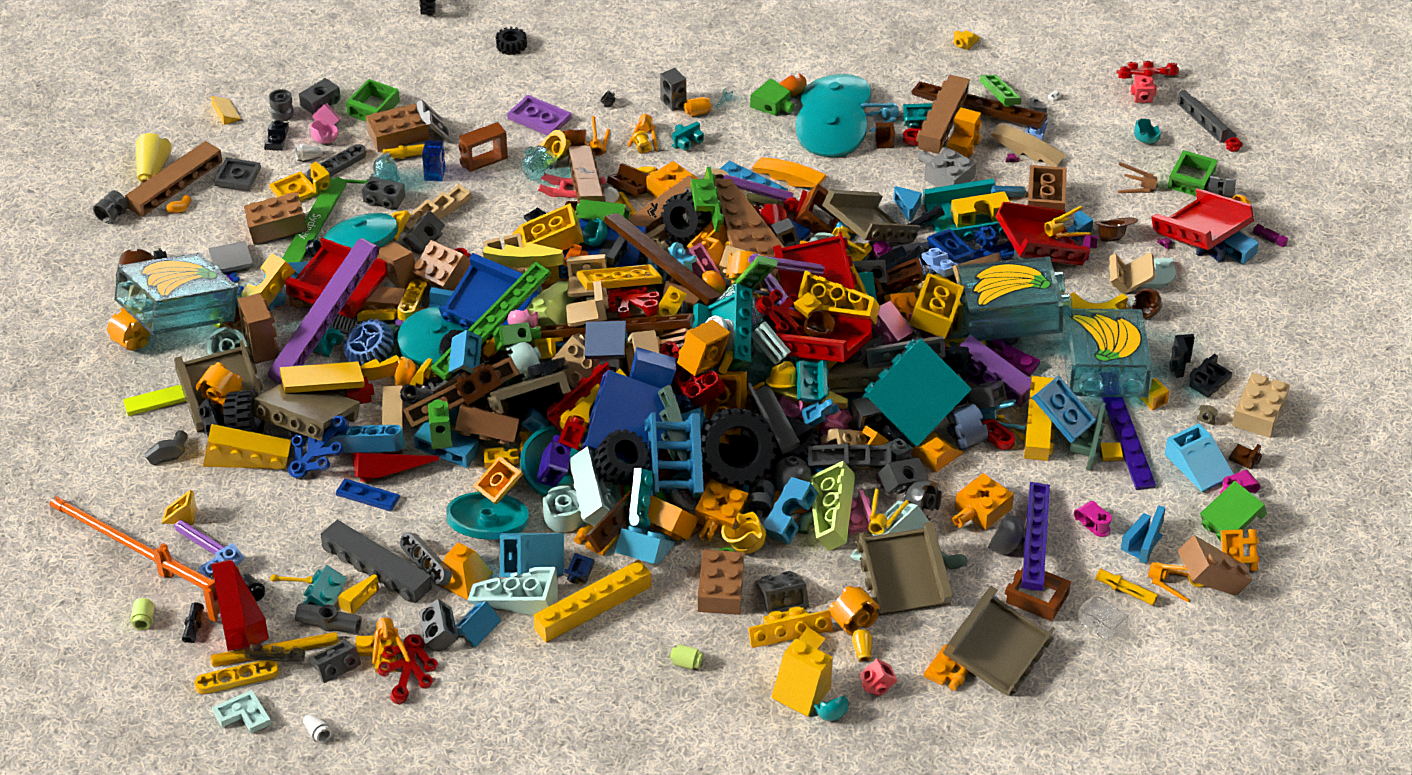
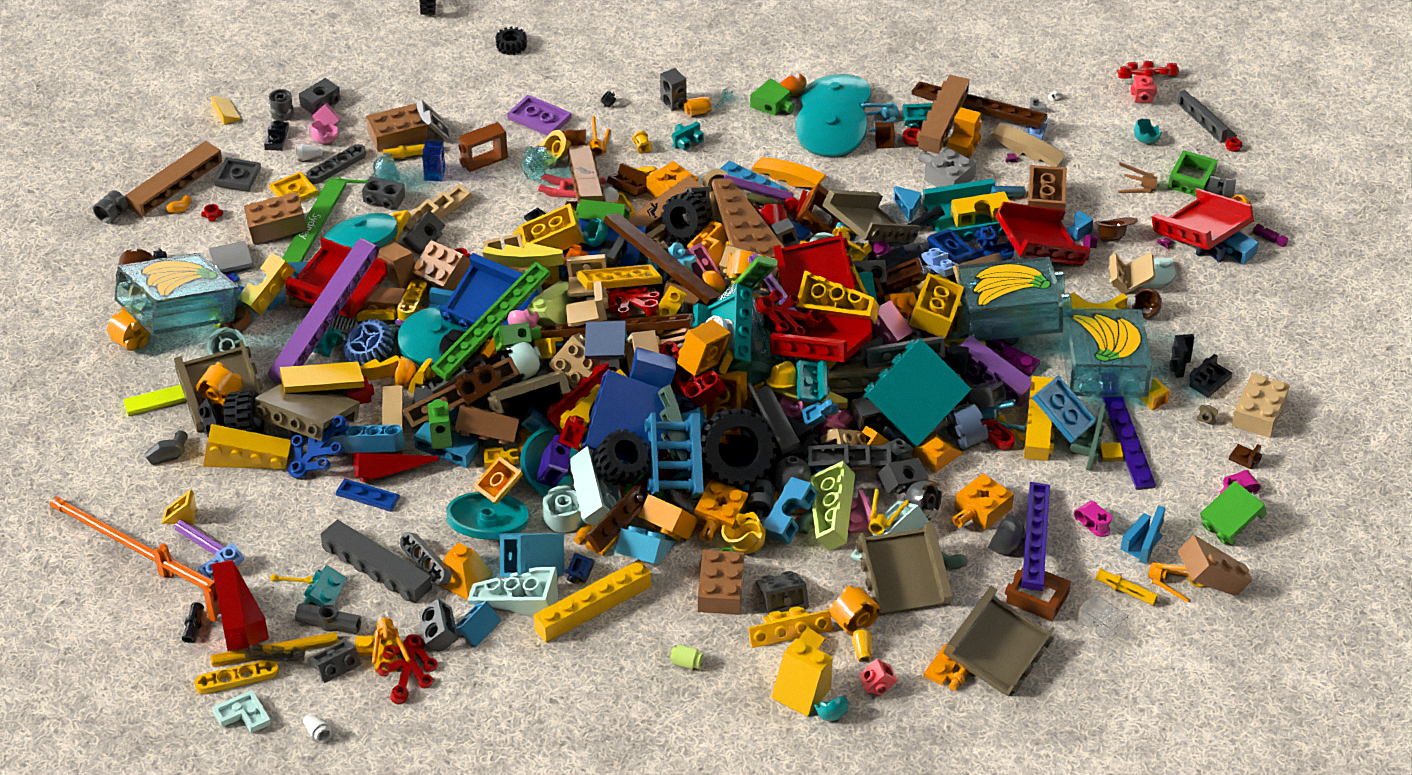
(142, 613): yellowish green brick -> none
(151, 155): light yellow cone -> none
(211, 212): none -> red plate
(256, 588): black cone -> none
(258, 327): medium nougat brick -> none
(313, 247): black plate -> none
(320, 177): yellow bracket -> none
(356, 107): bright green window -> none
(358, 595): yellow slope -> none
(411, 390): black plate -> none
(465, 352): dark azure panel -> none
(547, 368): black plate -> none
(640, 498): teal plate -> none
(645, 124): light orange plant -> none
(705, 197): bright green bracket -> none
(768, 345): light aqua tile -> none
(798, 266): medium lavender axle -> none
(807, 304): yellow plate -> none
(819, 324): reddish brown hair -> none
(965, 39): yellow bracket -> none
(1000, 90): bright green plate -> none
(1056, 226): yellow plant -> none
(1198, 457): medium azure slope -> none
(1232, 544): light orange plate -> none

